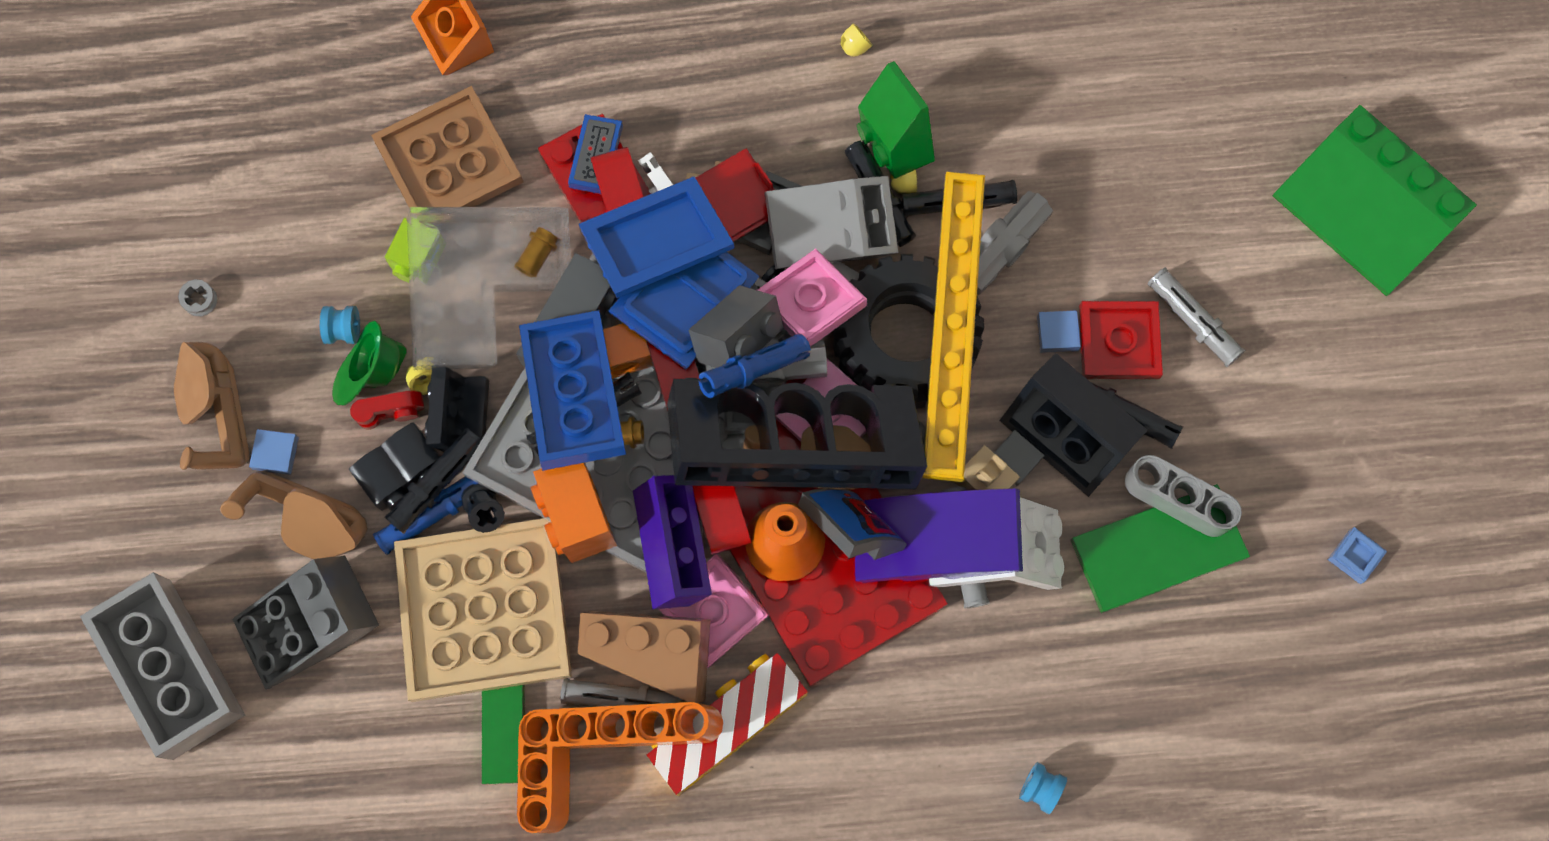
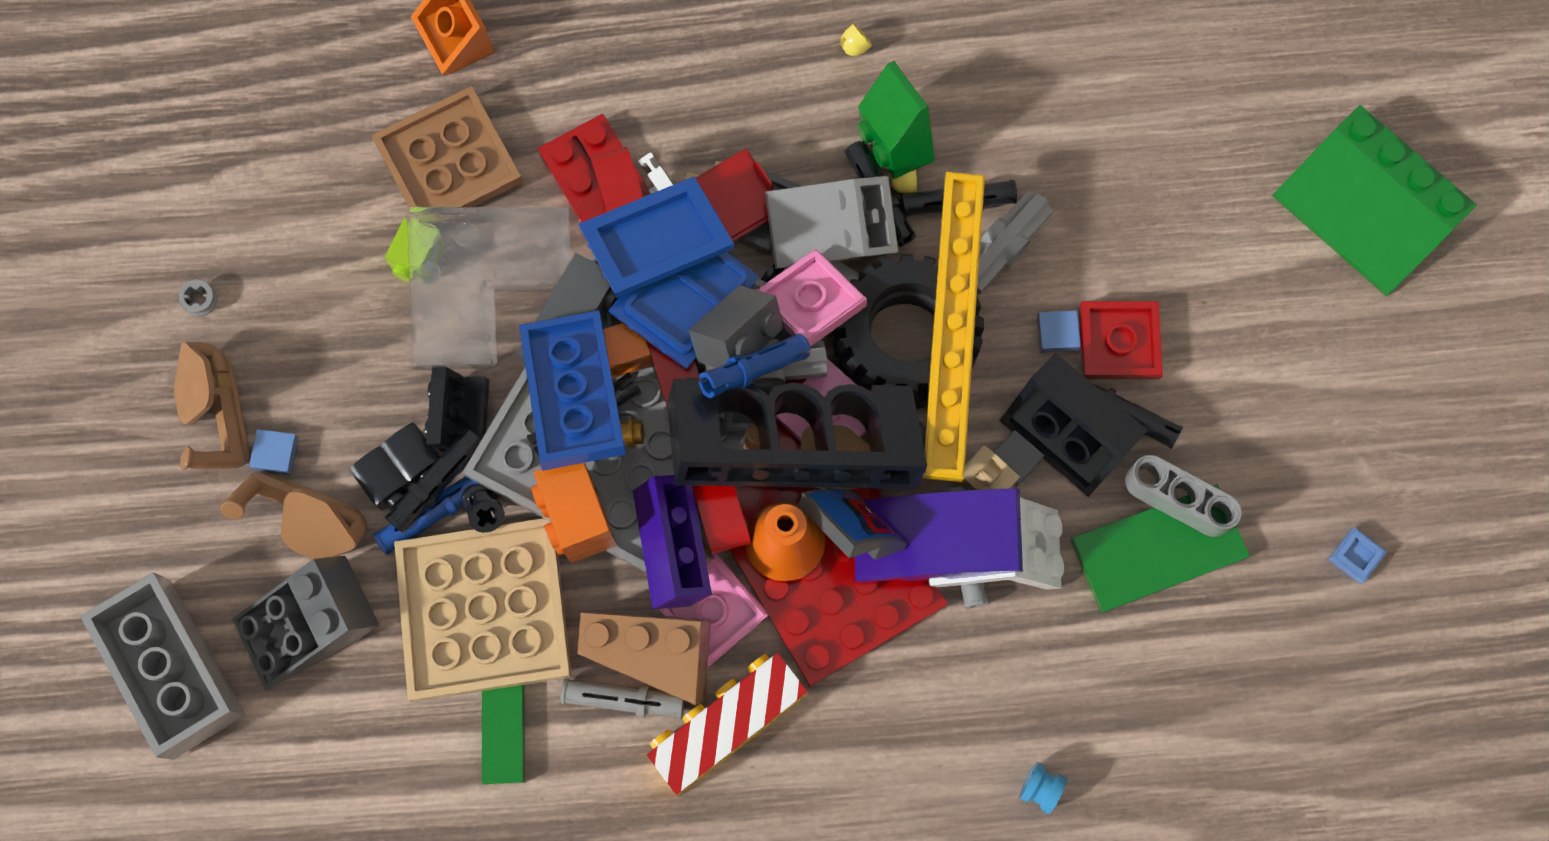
(339, 324): dark azure wheel -> none
(368, 365): green piece -> none
(400, 405): red plate -> none
(414, 381): light yellow hinge -> none
(536, 252): pearl gold pin -> none
(596, 138): tile -> none
(600, 733): orange beam -> none
(1196, 317): light grey pin -> none

